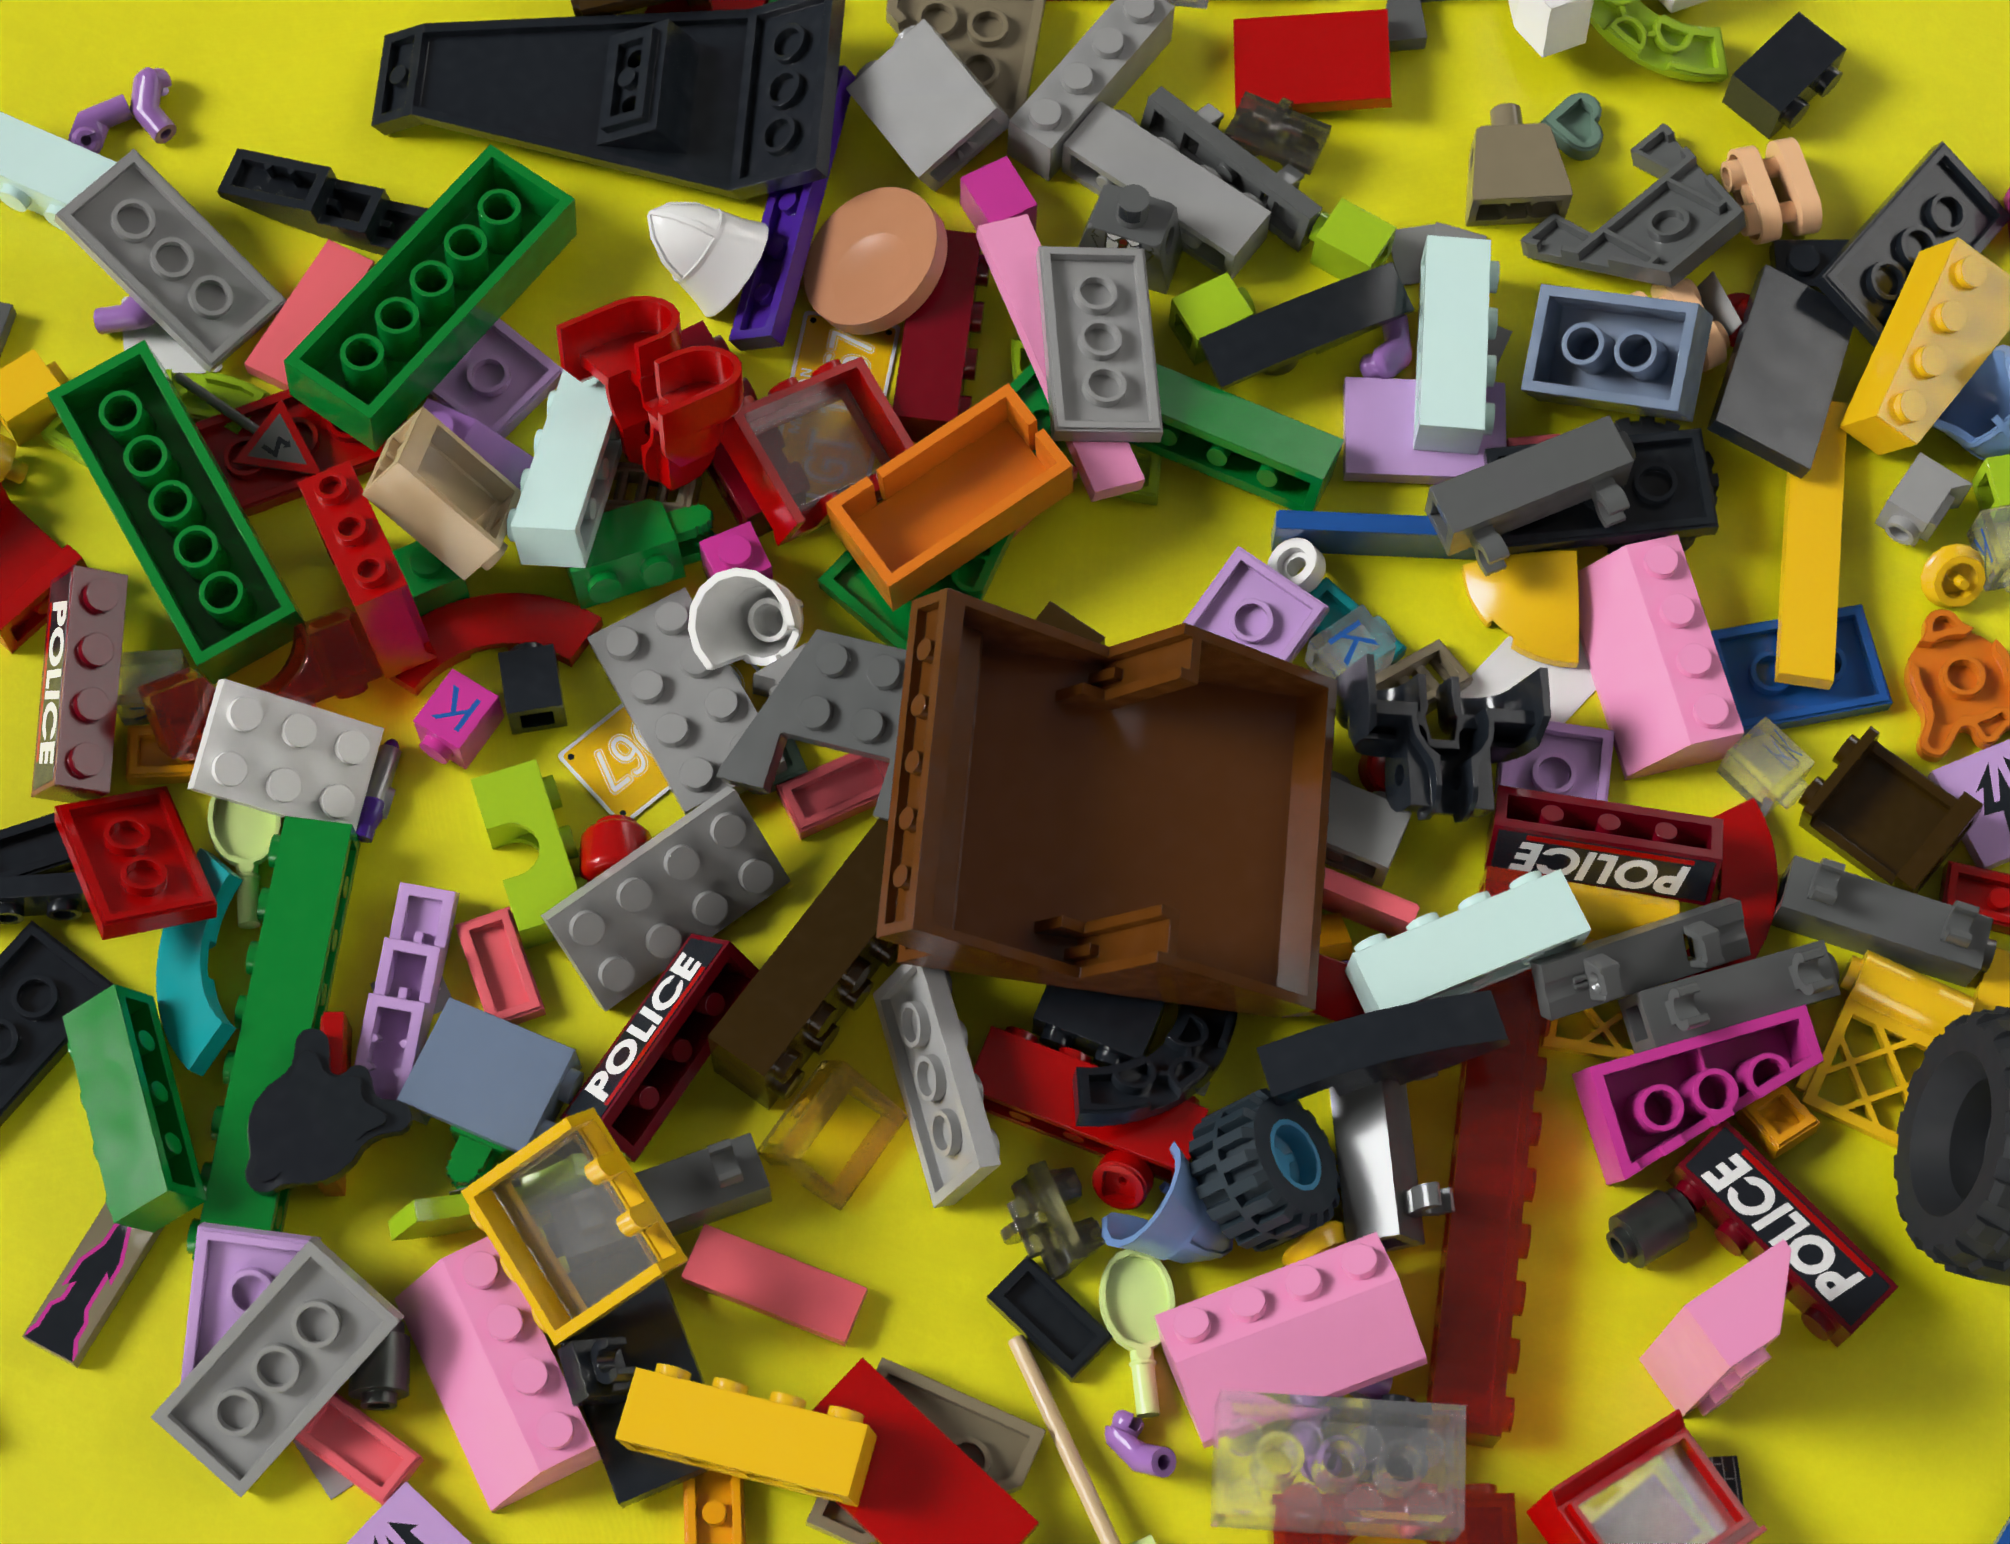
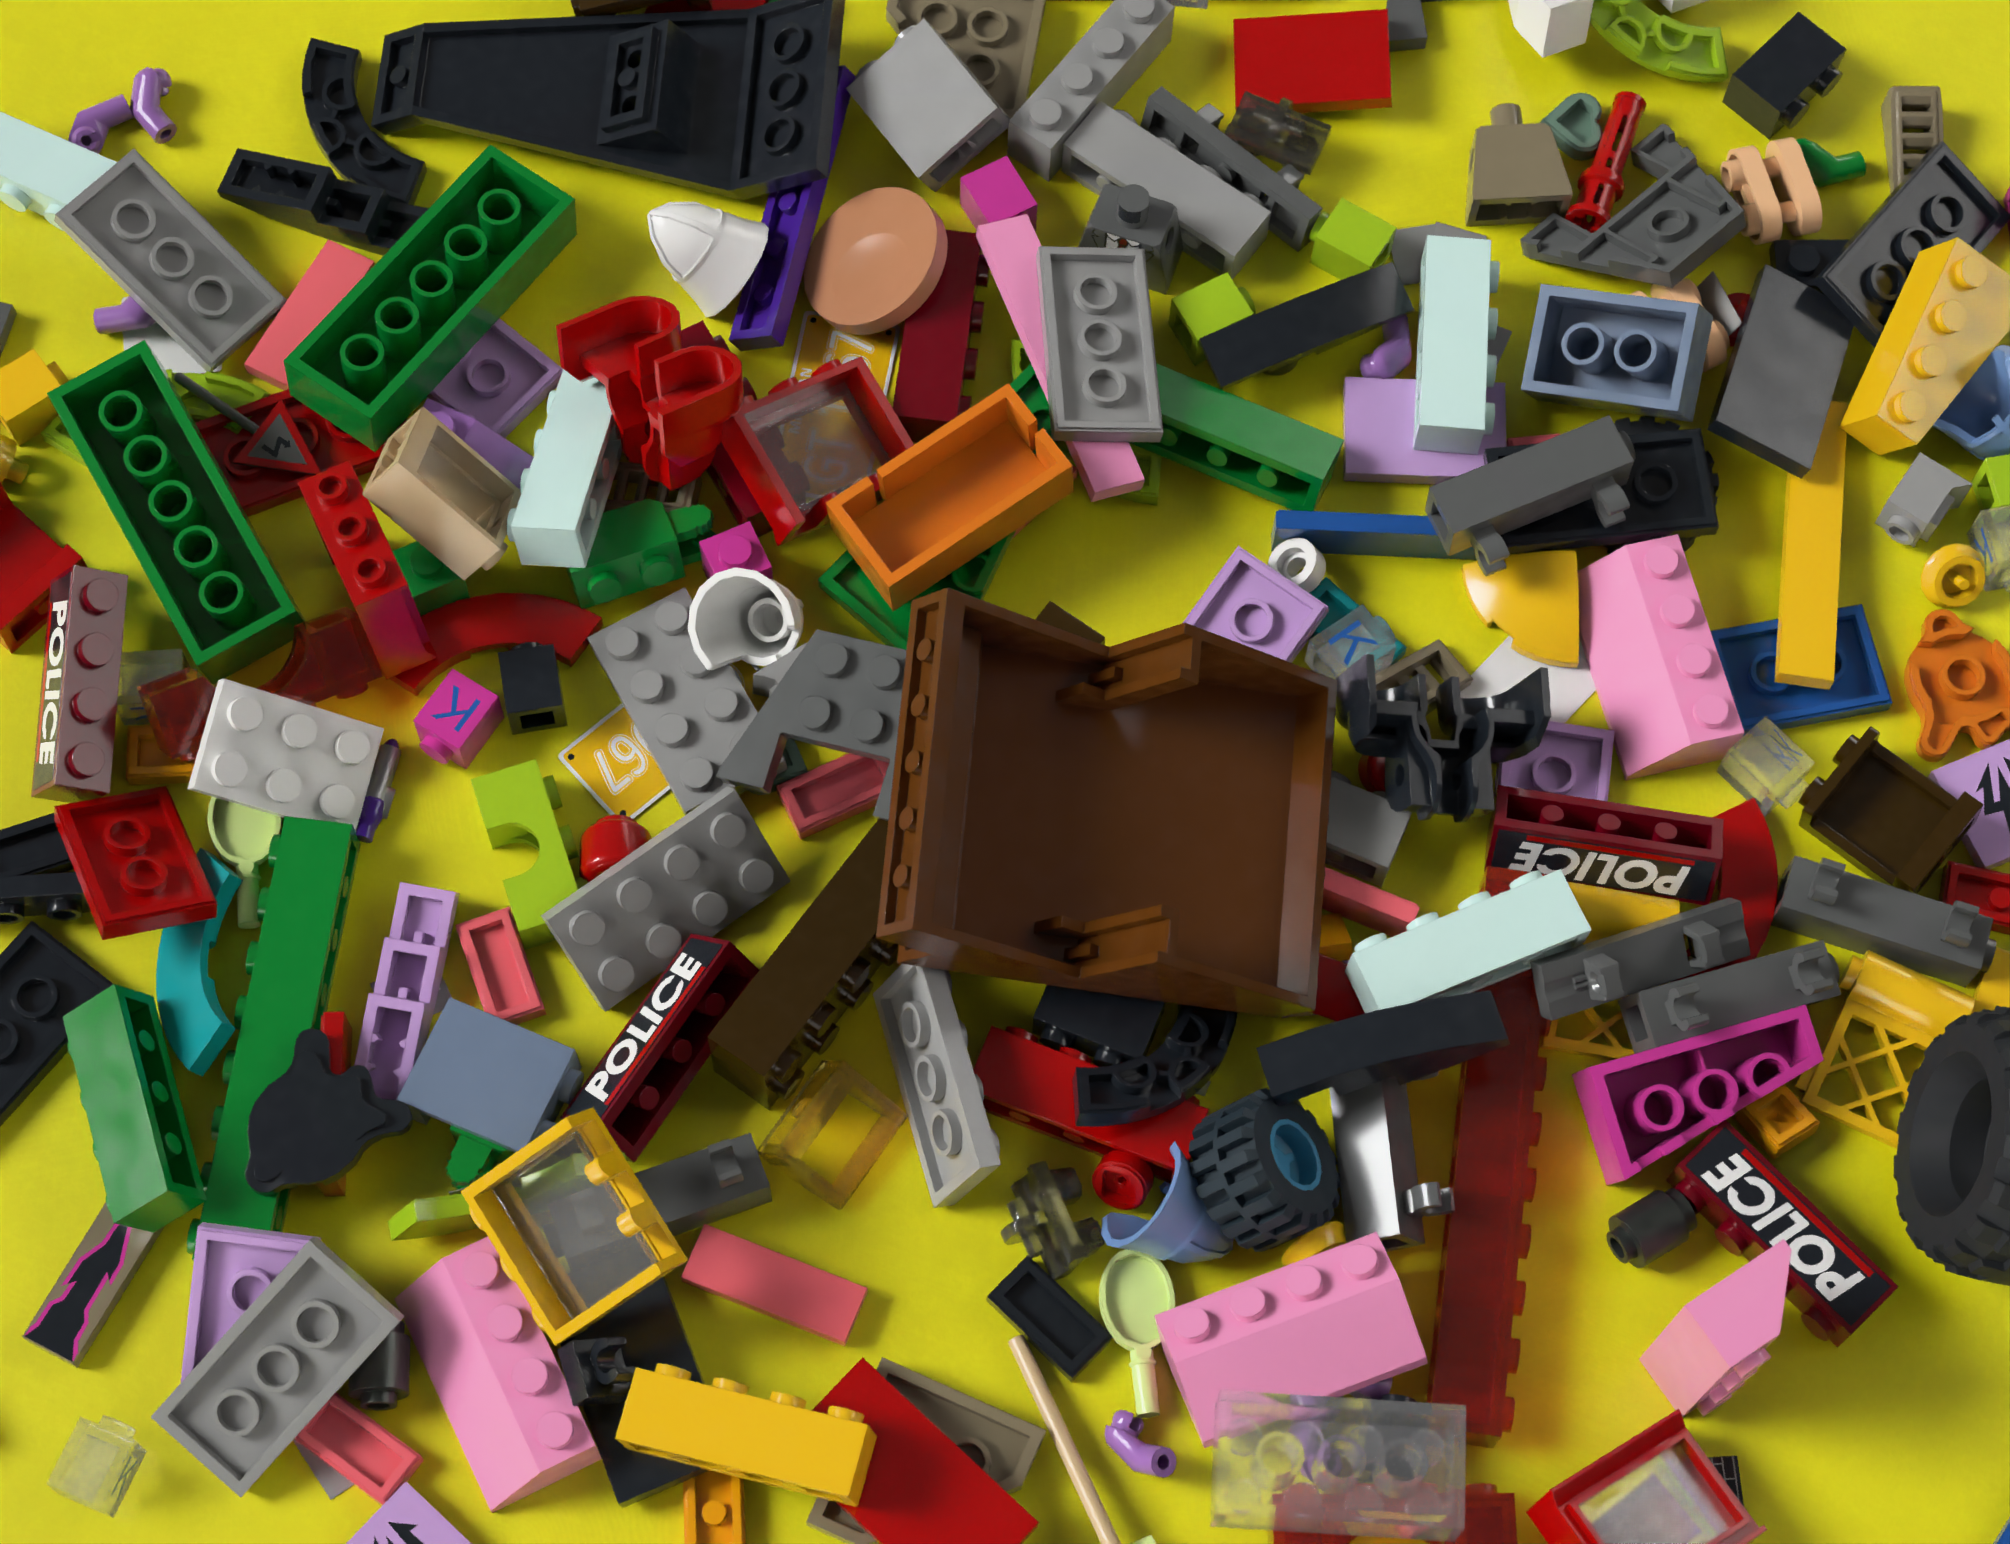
(98, 1464): none -> clear brick
(341, 131): none -> black tile
(1598, 201): none -> red pin
(1829, 169): none -> green arm
(1910, 109): none -> dark tan slope

